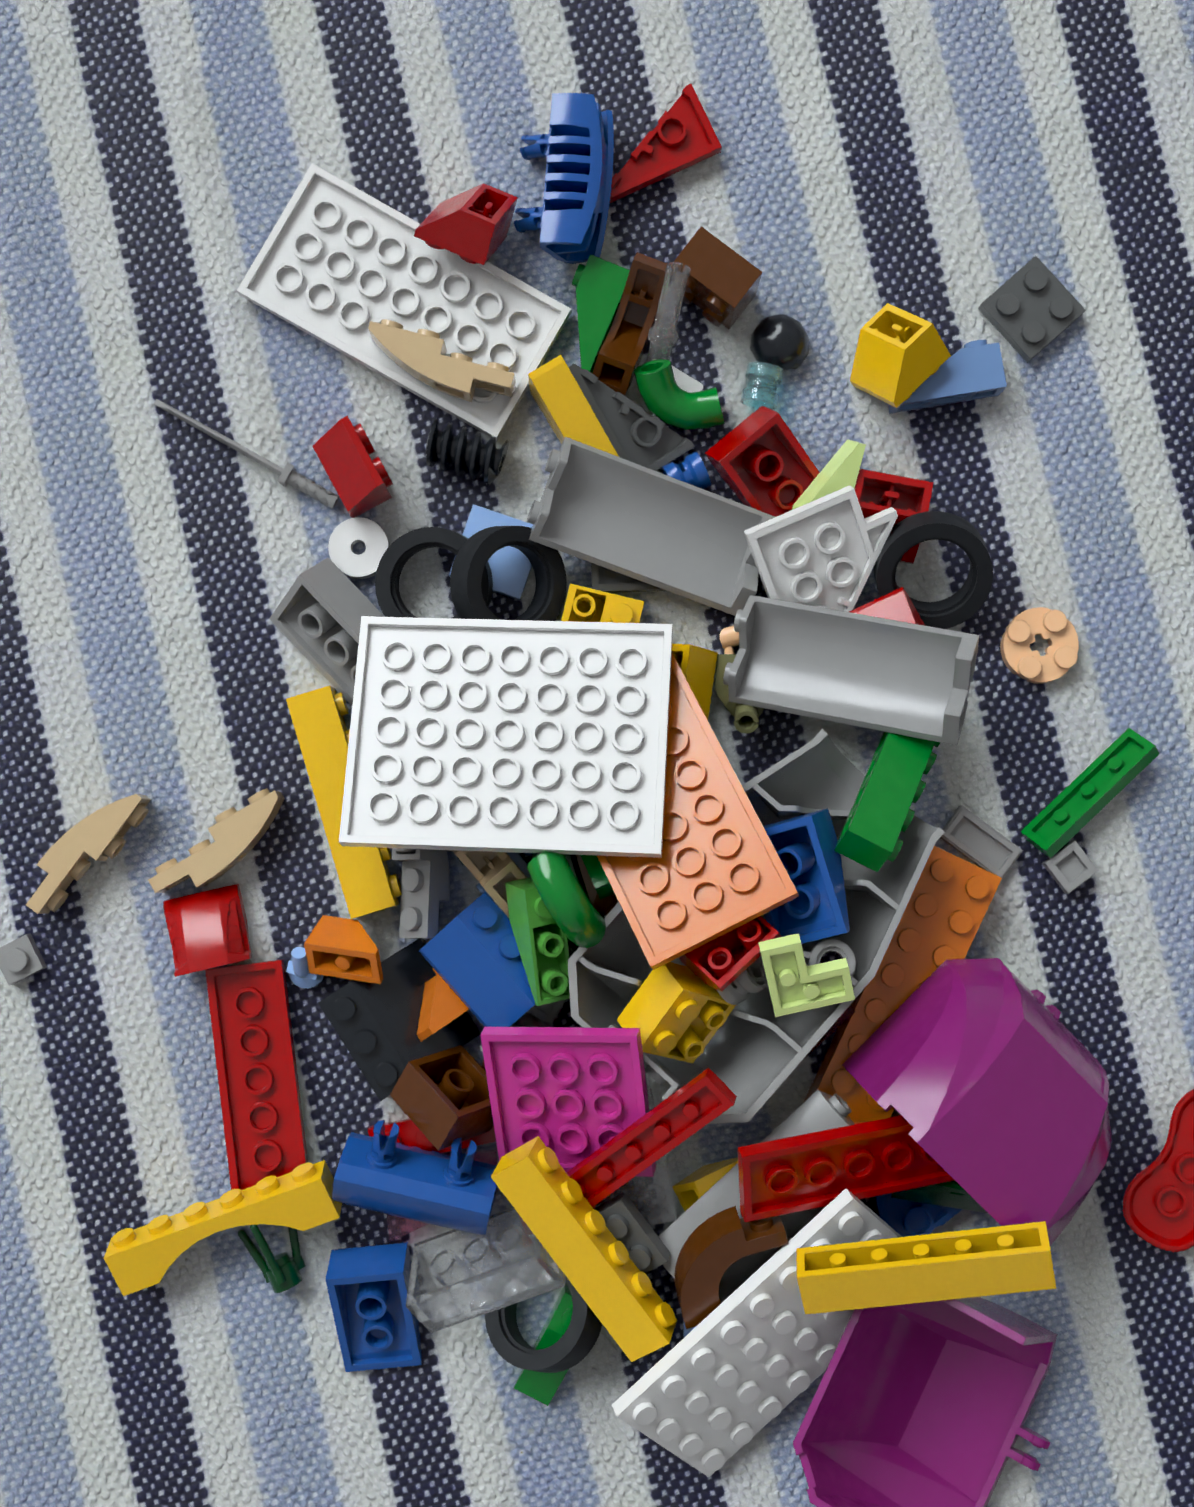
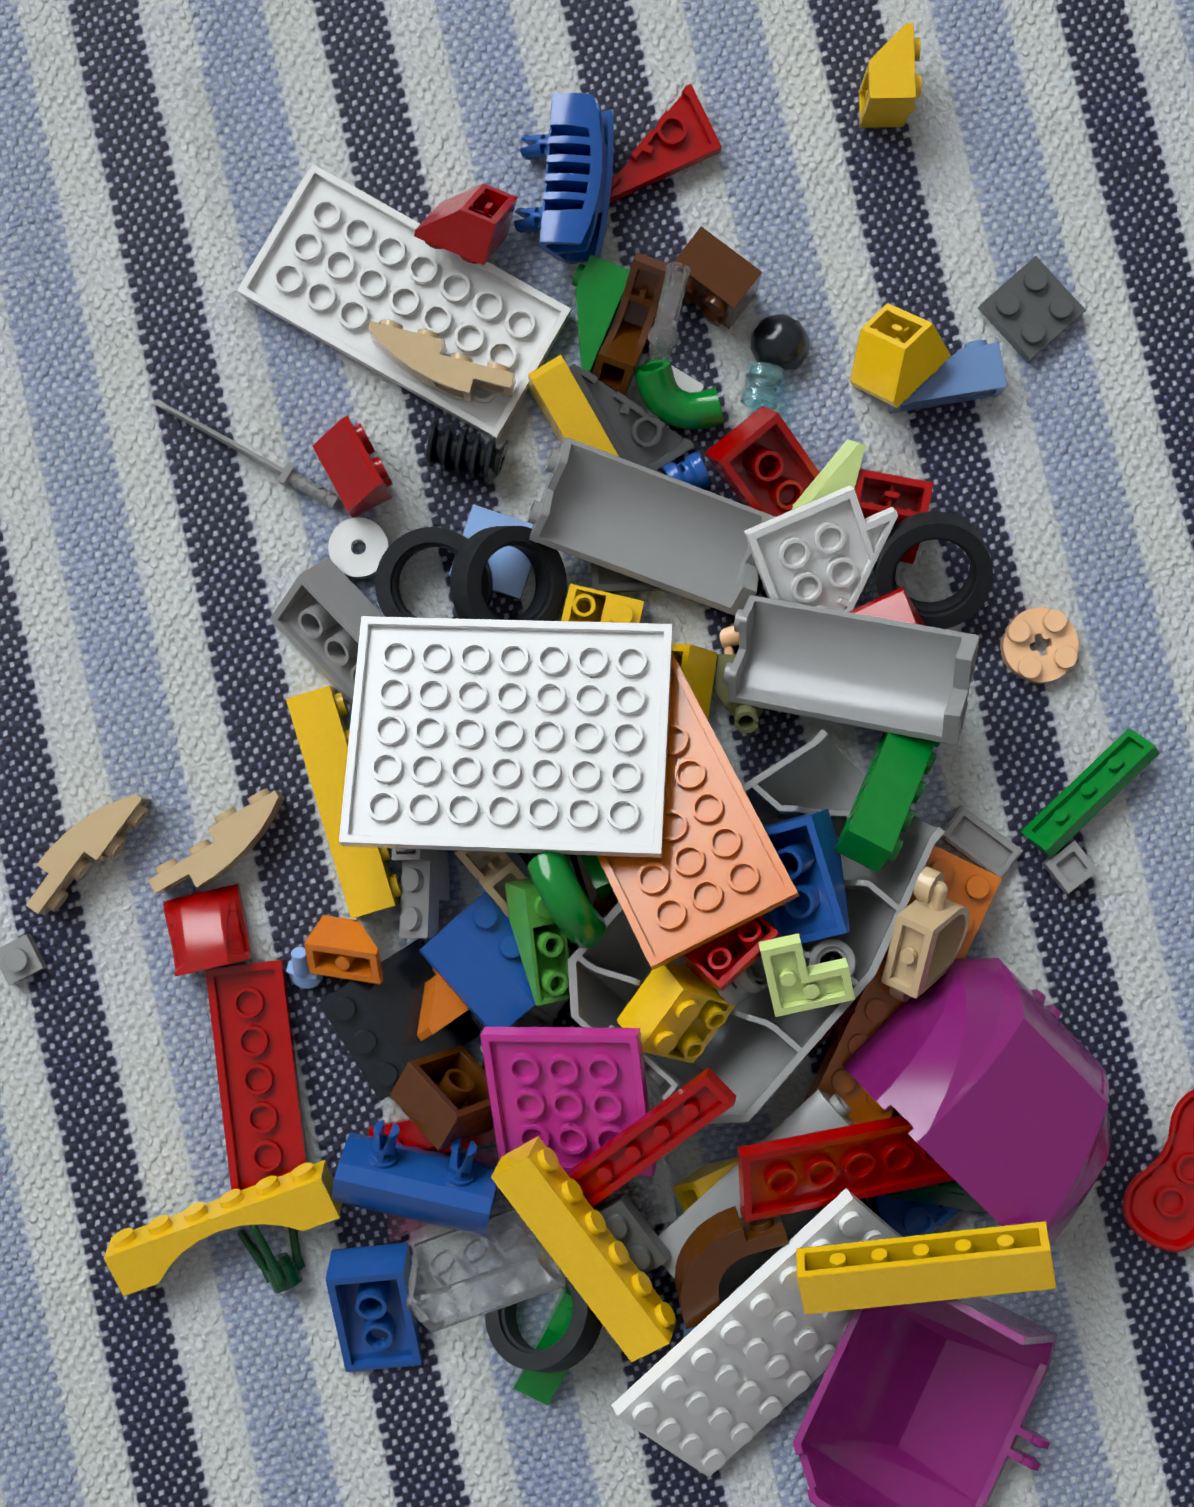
(891, 82): none -> yellow slope
(924, 938): none -> tan piece

